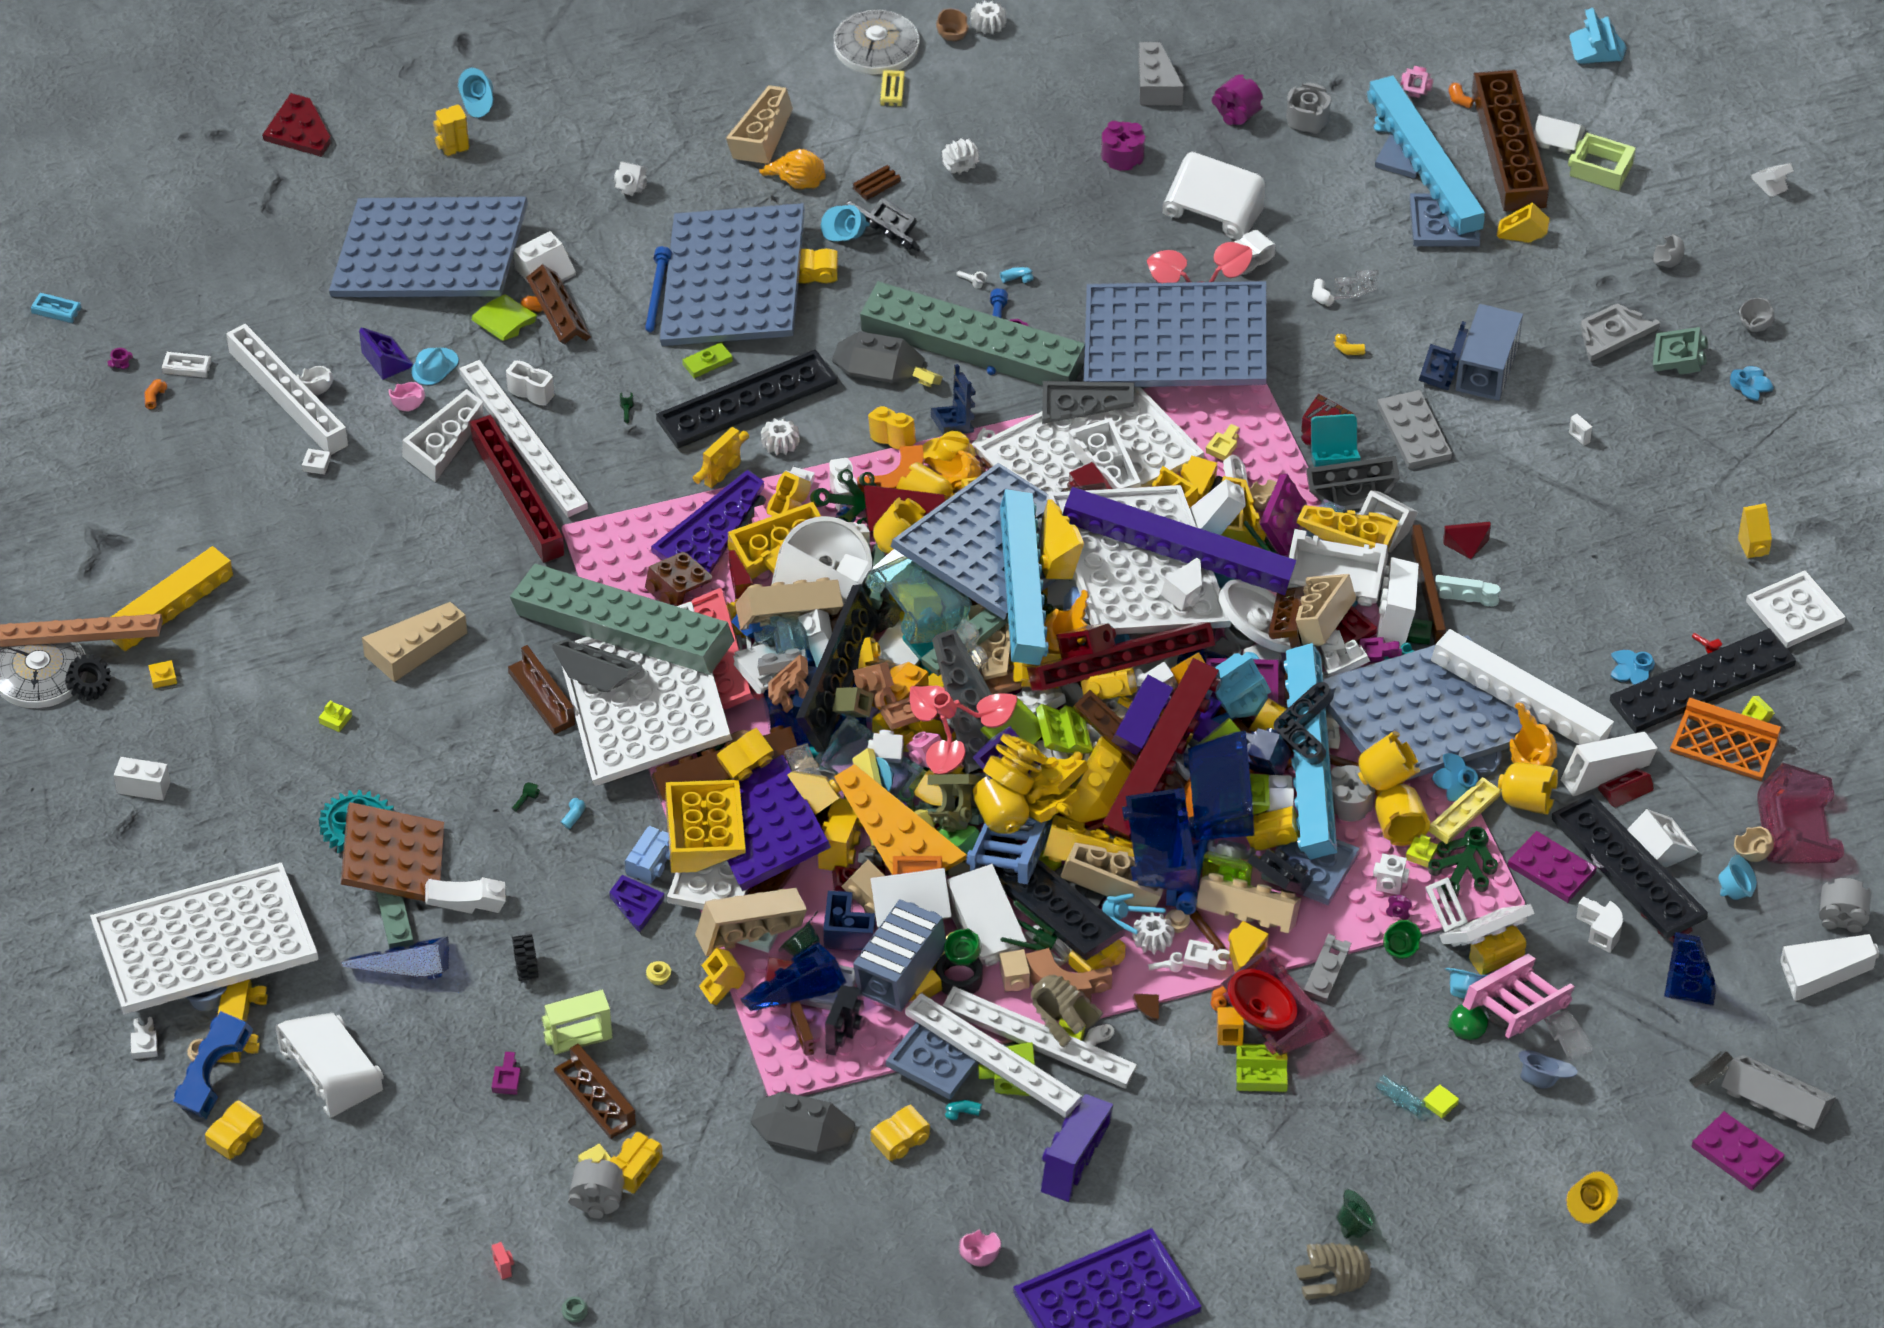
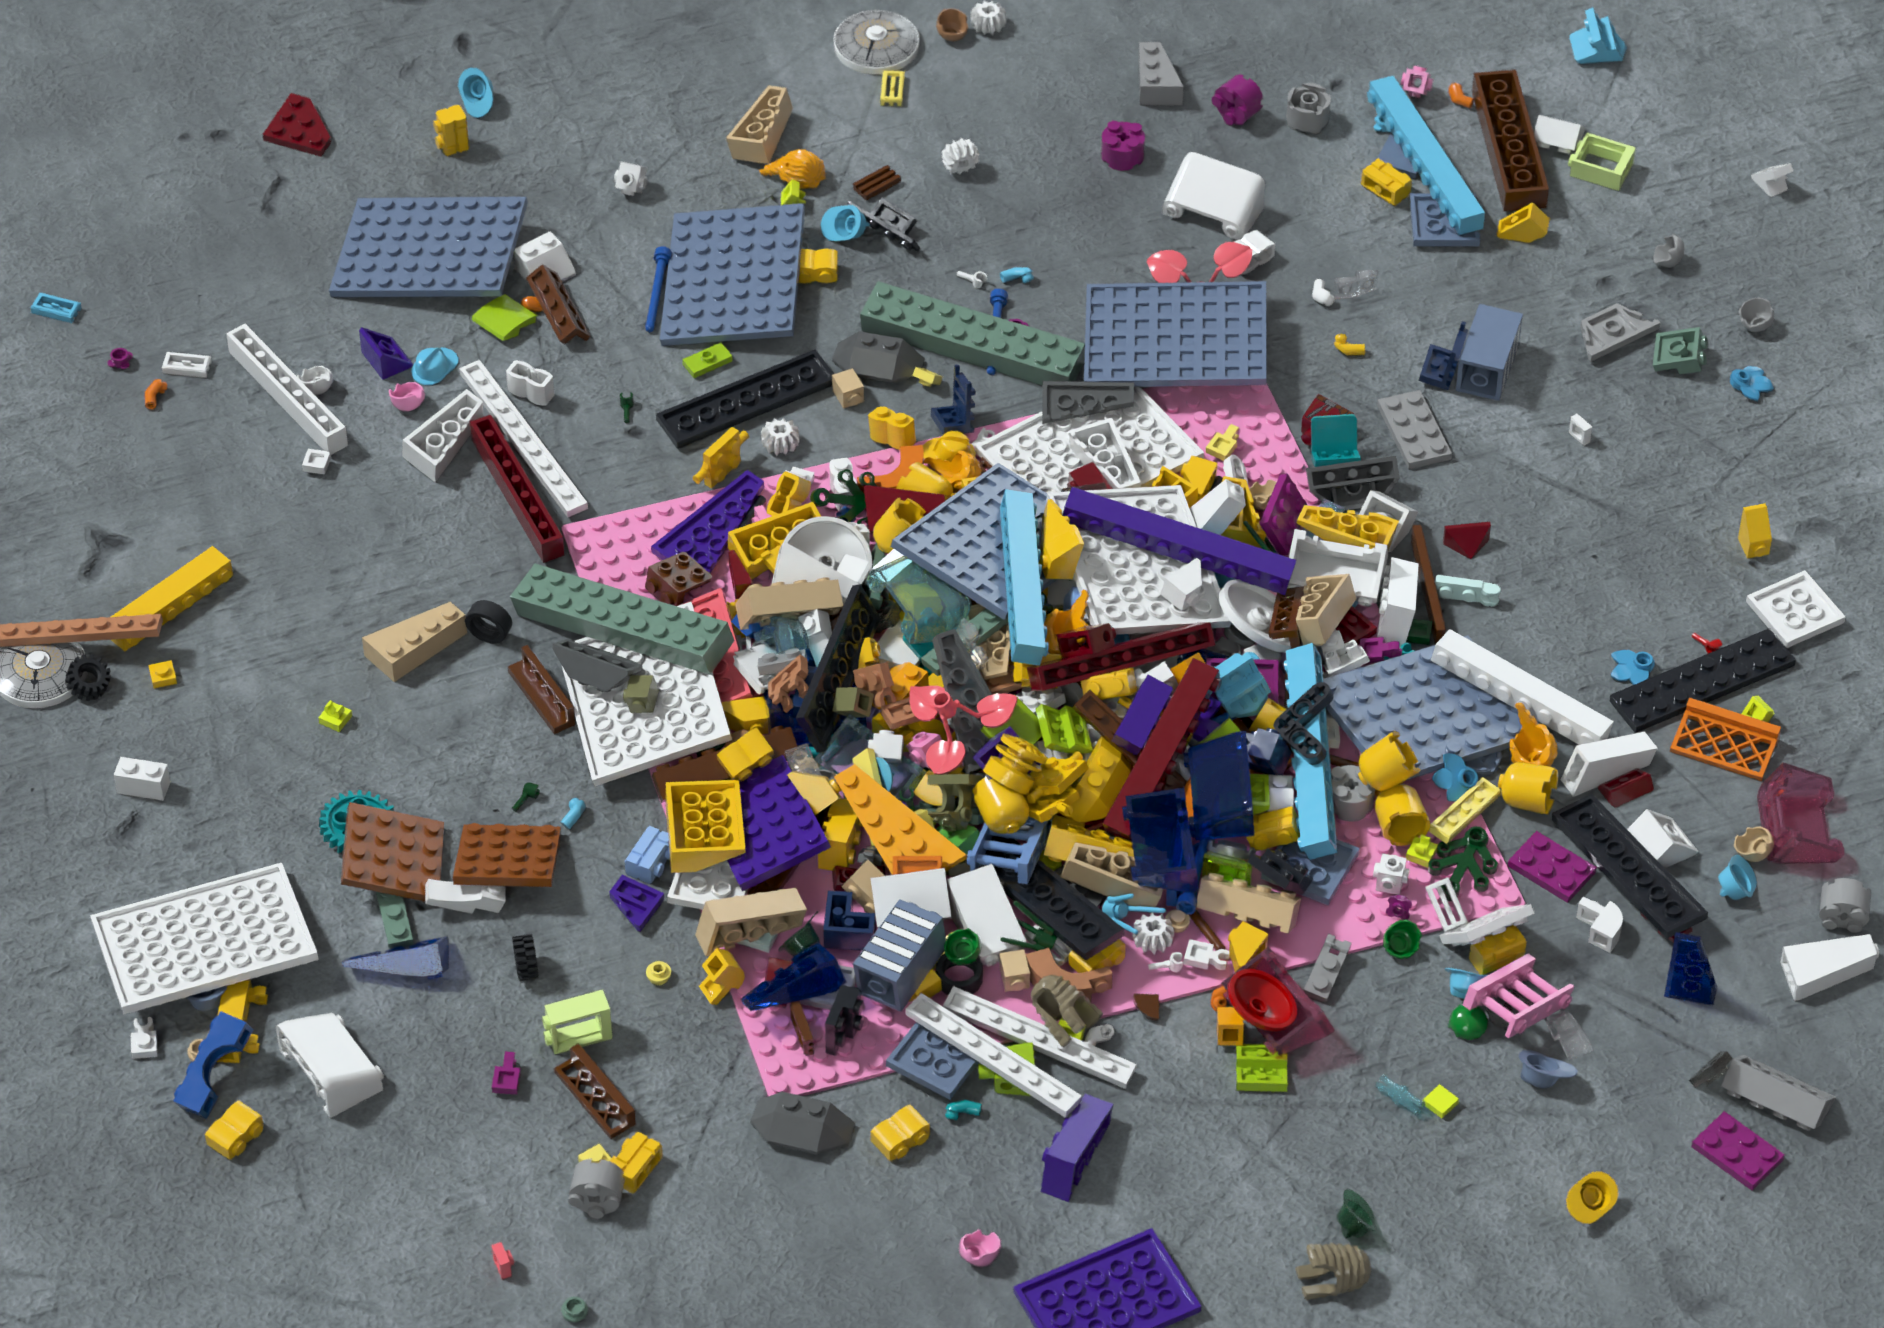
(493, 613): none -> black tyre
(507, 855): none -> dark orange plate
(641, 694): none -> olive brick
(746, 714): none -> yellow slope
(792, 194): none -> neon yellow tile
(848, 388): none -> tan brick
(1386, 182): none -> yellow brick

